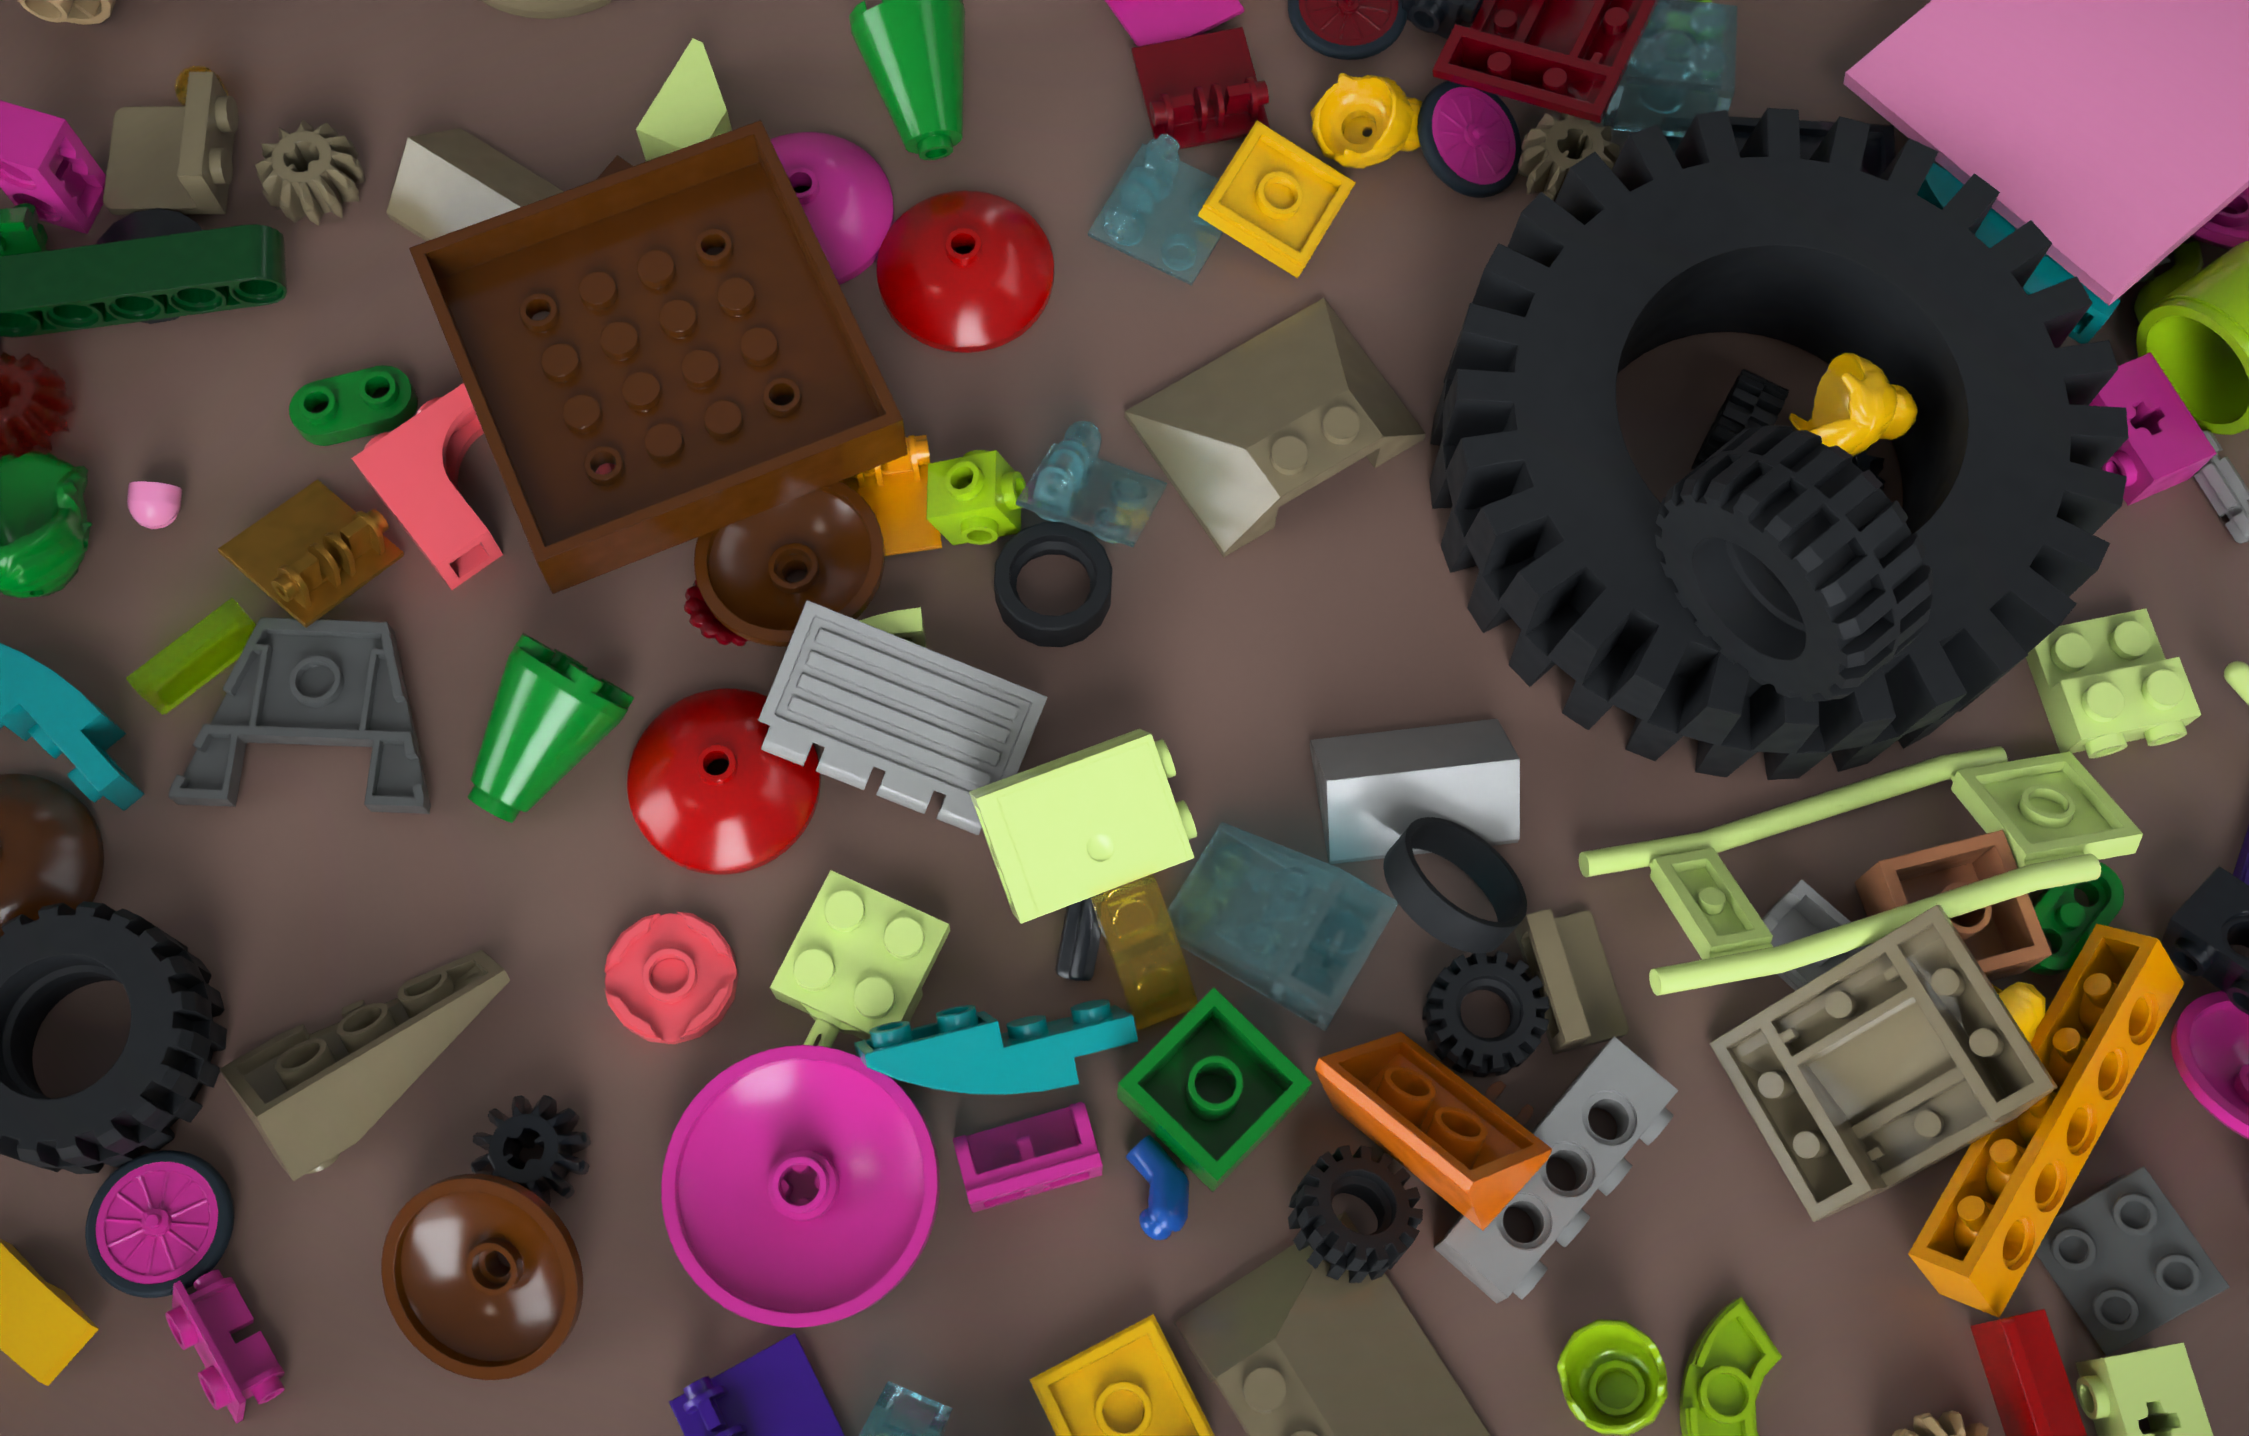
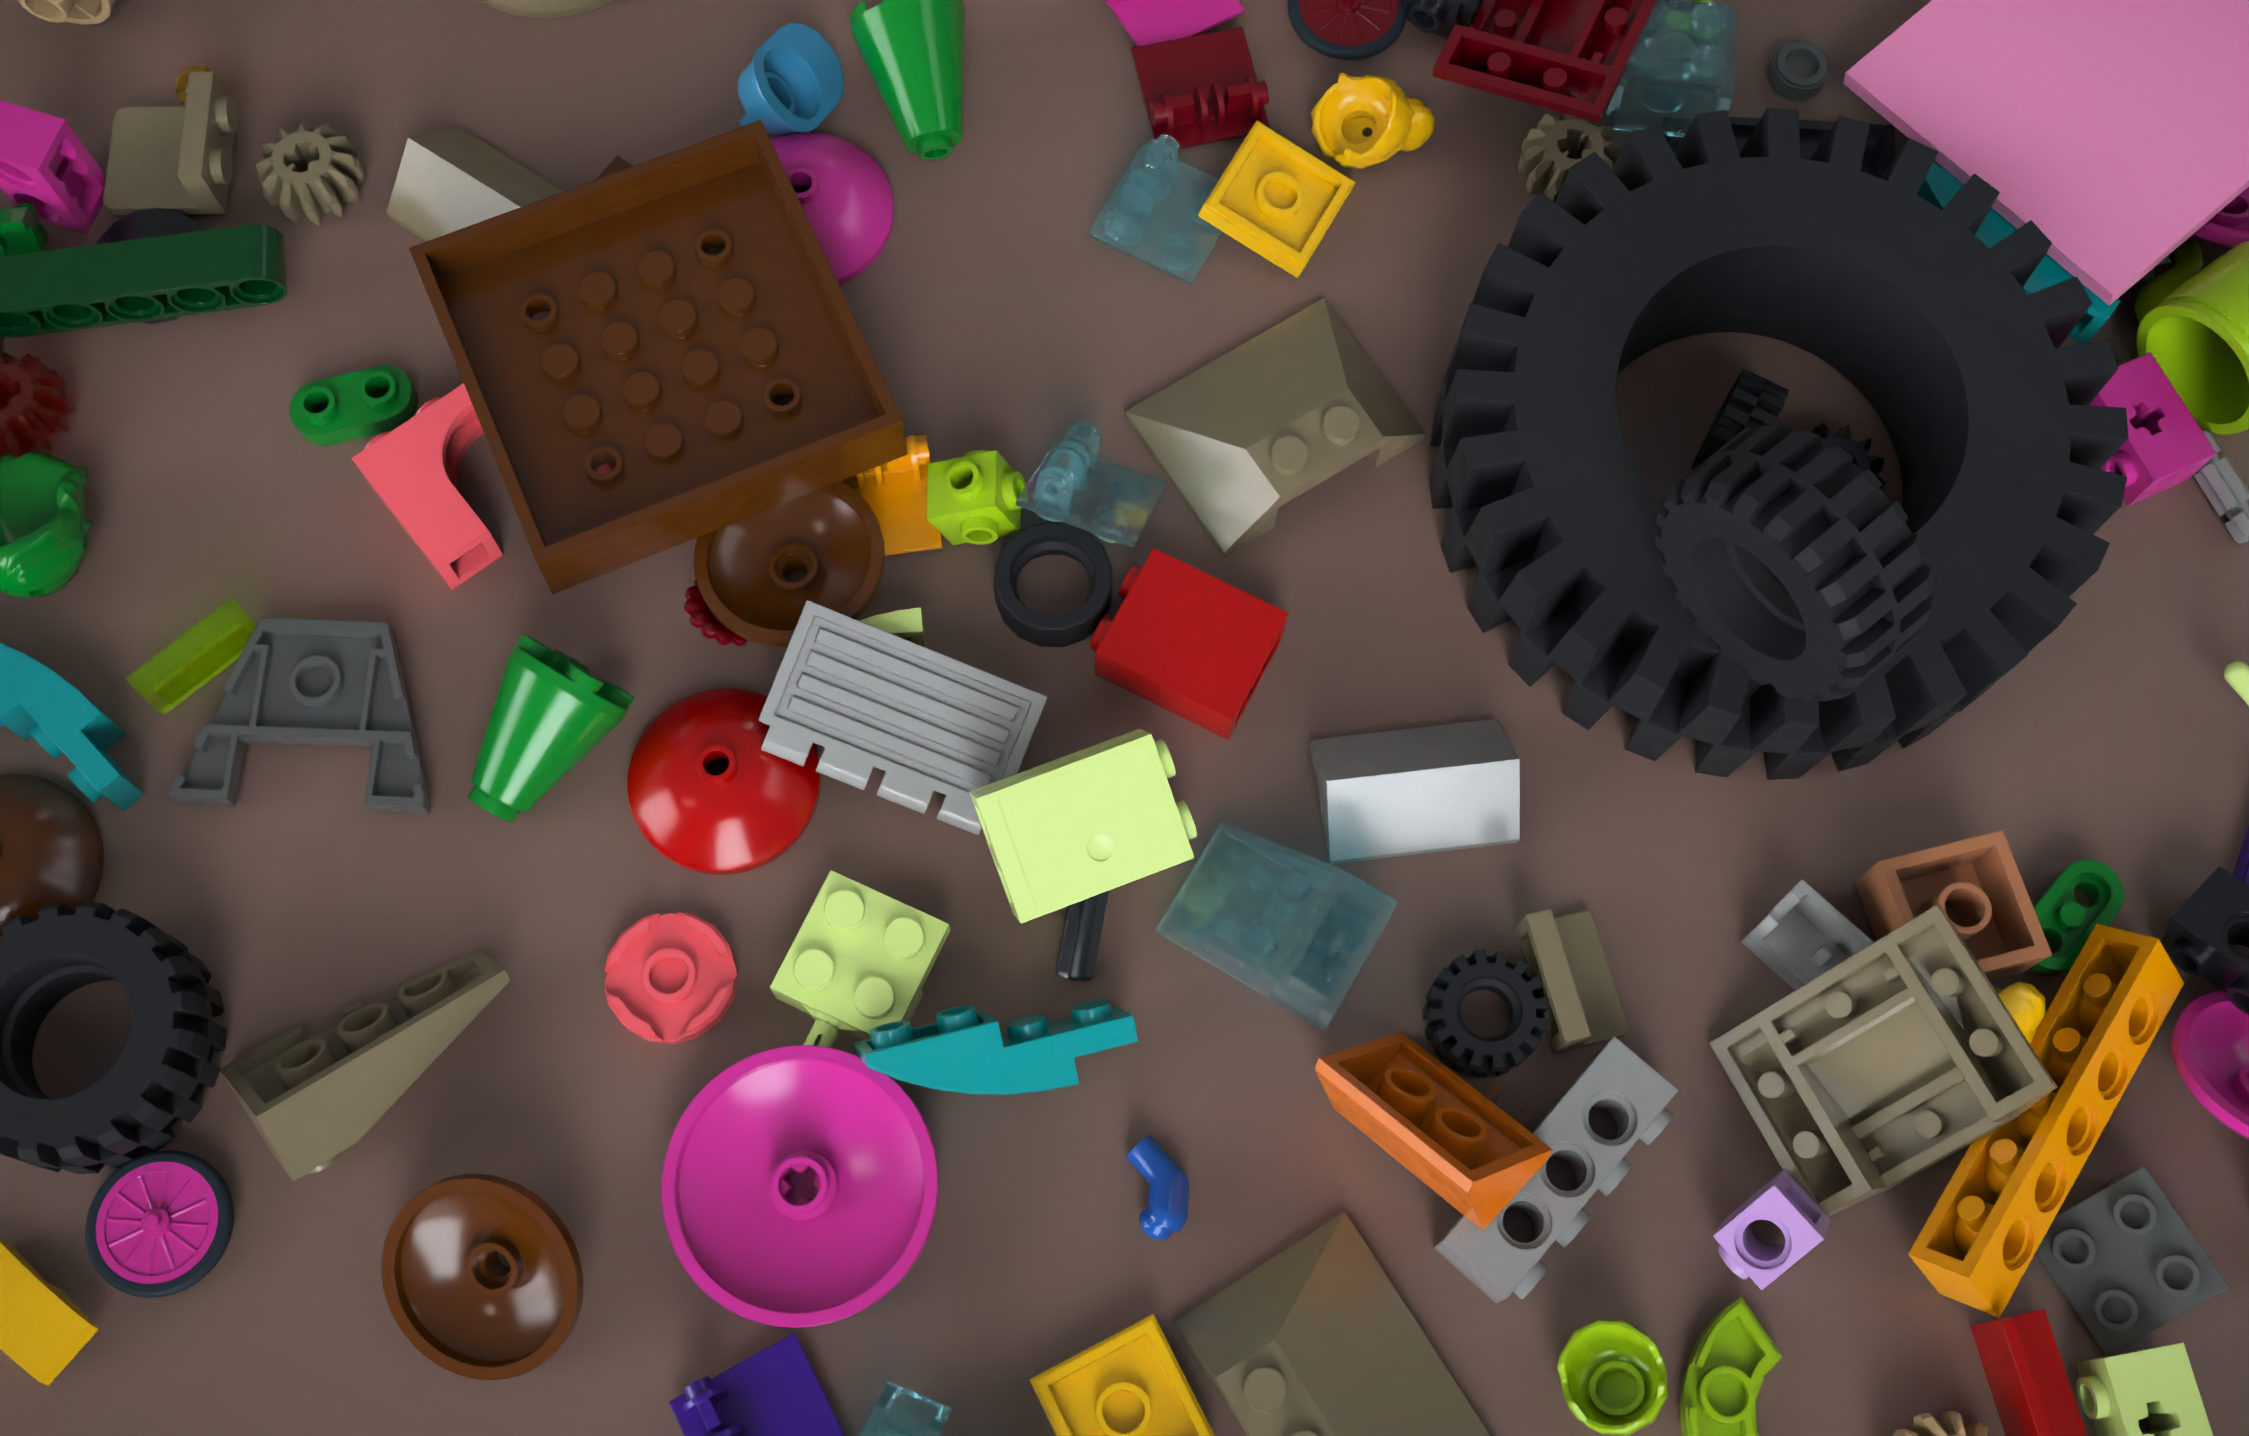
(154, 503): bright pink hinge -> none
(232, 1369): dark pink hinge -> none
(312, 552): pearl gold hinge -> none
(525, 1130): black gear -> none
(685, 108): yellowish green slope -> none
(791, 81): none -> dark azure piece
(972, 297): red dish -> none
(1028, 1157): dark pink hinge -> none
(1145, 952): clear yellow slope -> none
(1188, 642): none -> red brick
(1213, 1089): green brick -> none
(1376, 1187): black tyre -> none
(1433, 910): black tyre -> none
(1469, 139): dark pink wheel -> none
(1787, 1207): none -> lavender brick
(1798, 70): none -> dark grey tile
(1857, 406): yellow piece -> none
(2045, 805): yellowish green plate -> none
(2111, 685): yellowish green plate -> none

